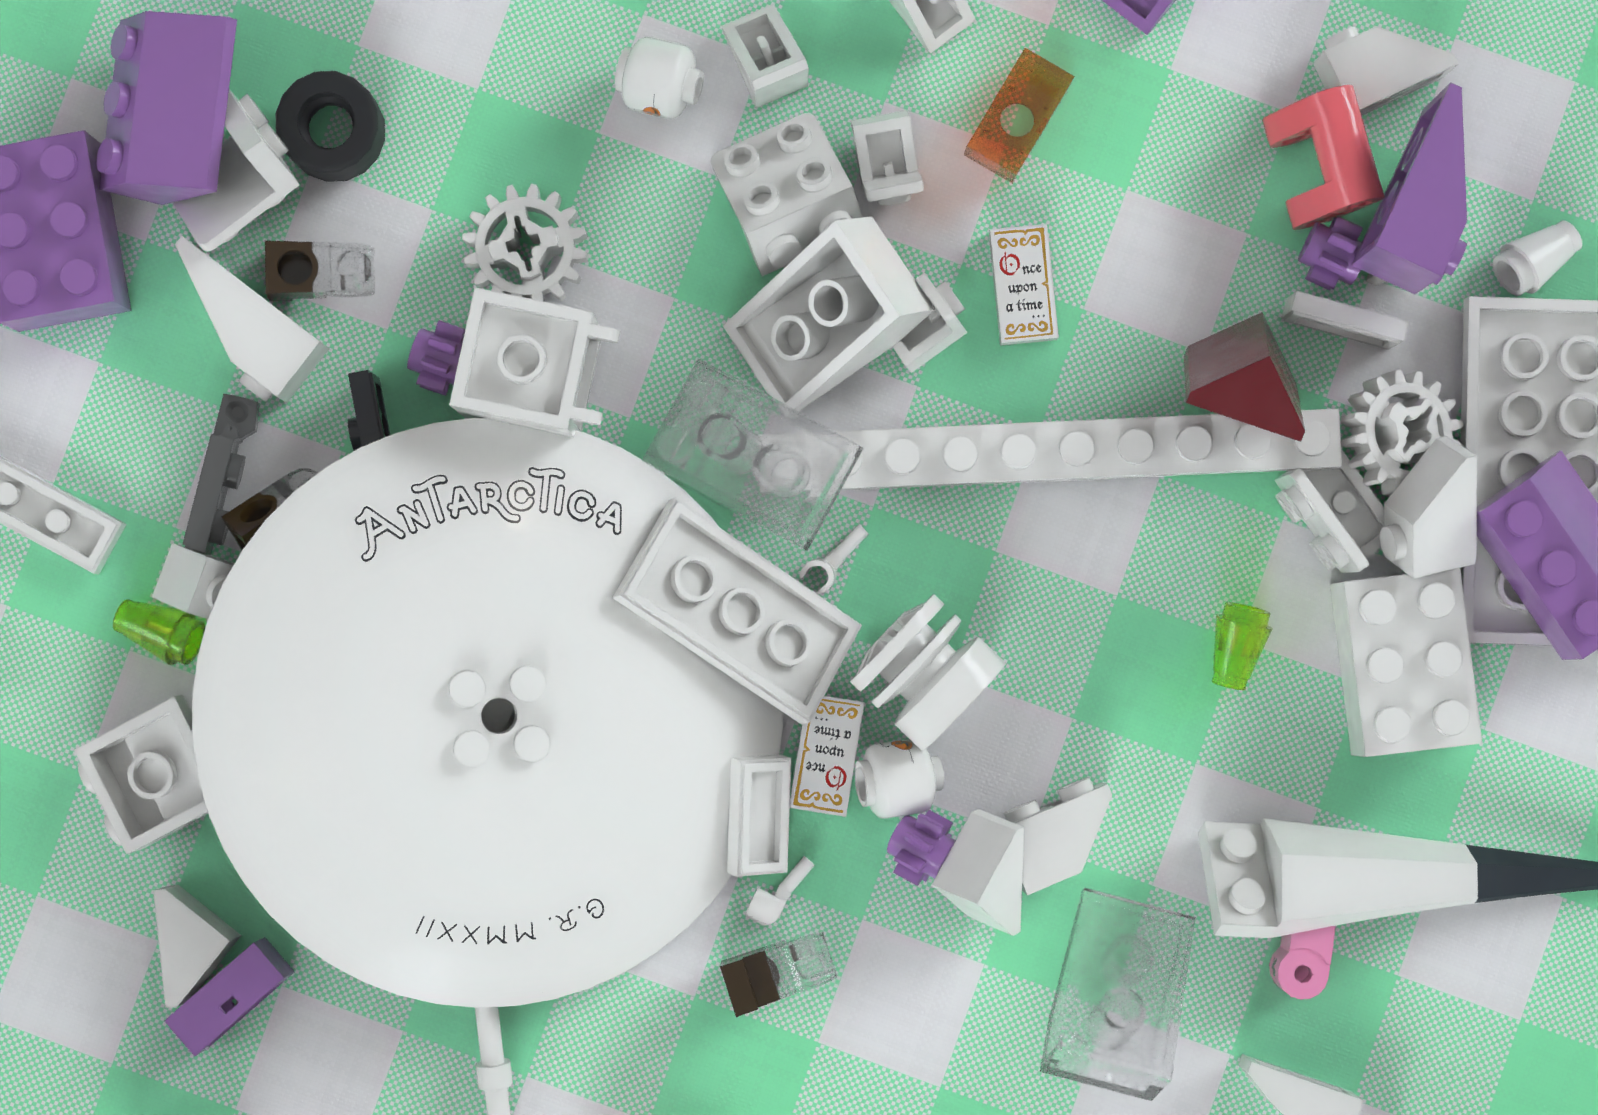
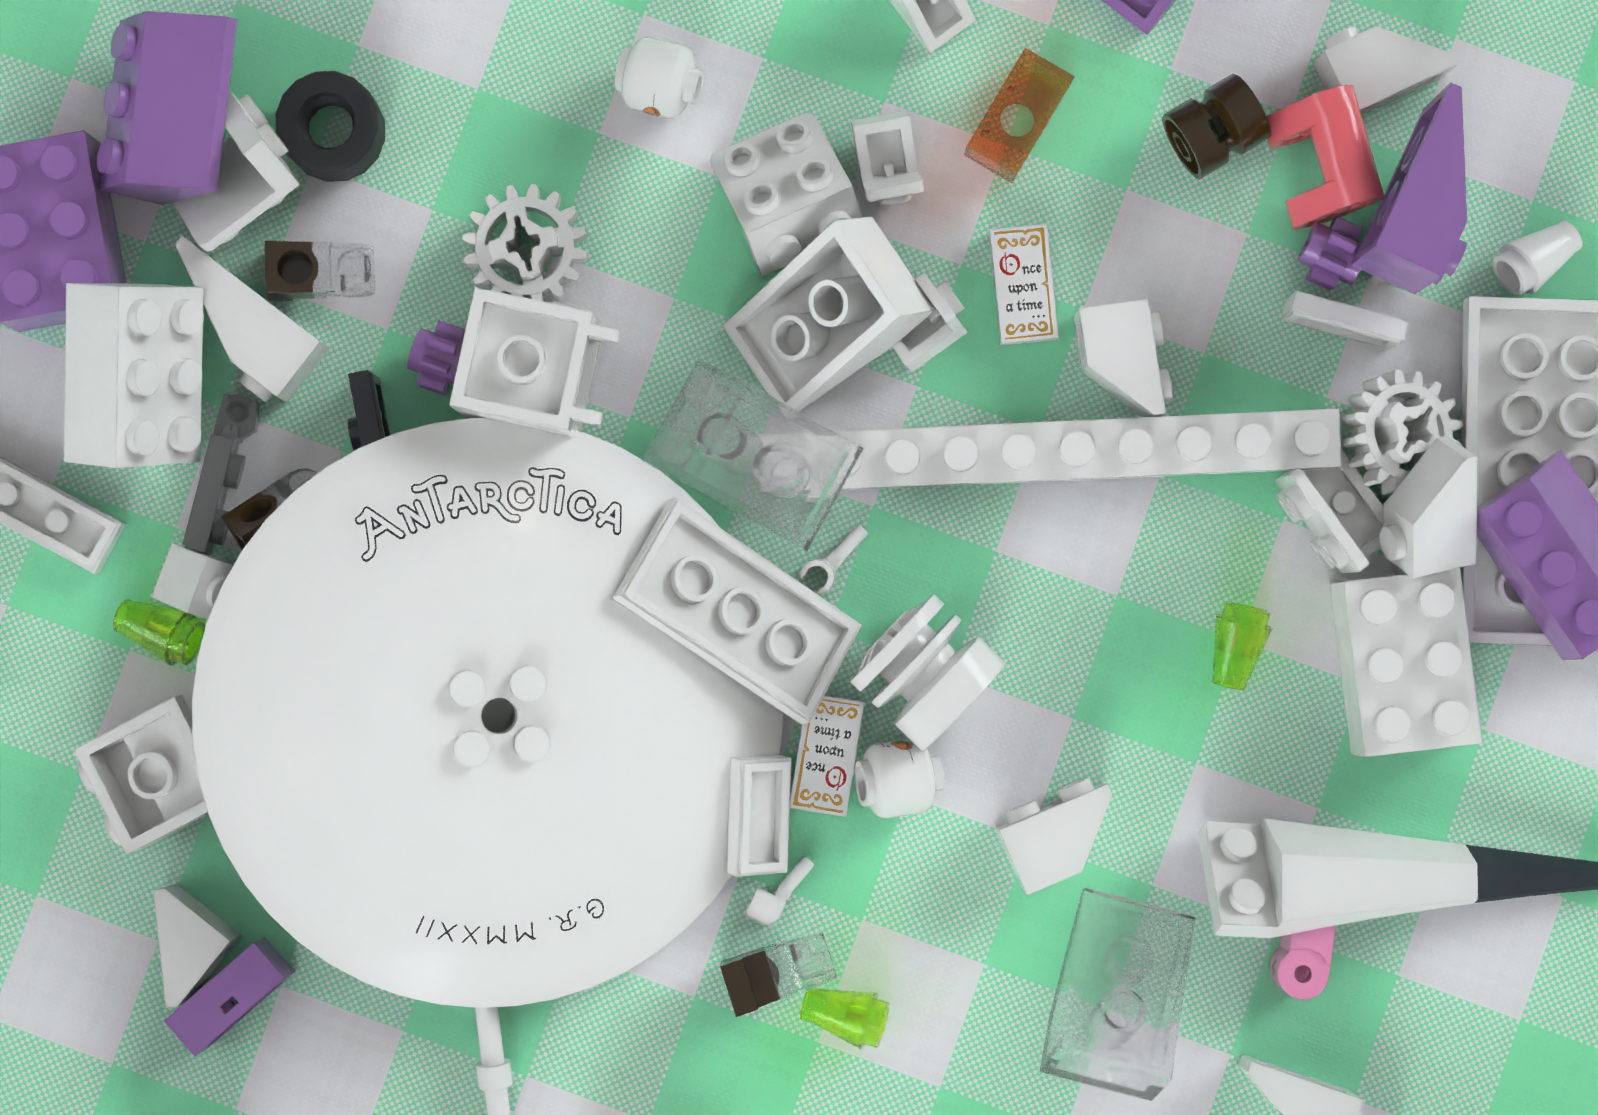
(133, 374): none -> white brick
(766, 55): white slope -> none
(847, 1014): none -> clear neon green cone
(920, 846): medium lavender gear -> none
(986, 871): white slope -> none
(1121, 356): none -> white slope
(1232, 114): none -> dark brown wheel
(1244, 378): dark red slope -> none

